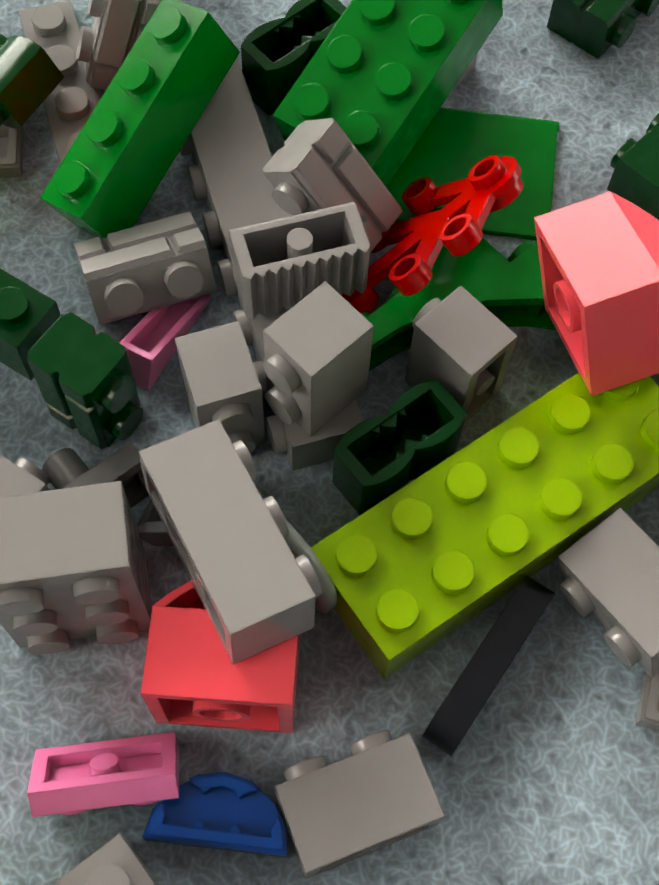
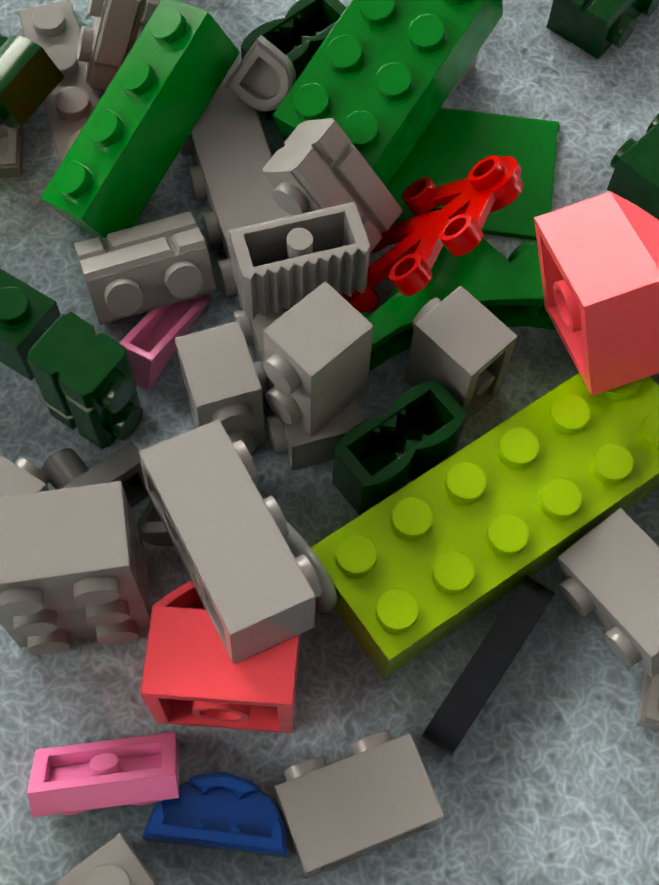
(262, 76): none -> light grey tile

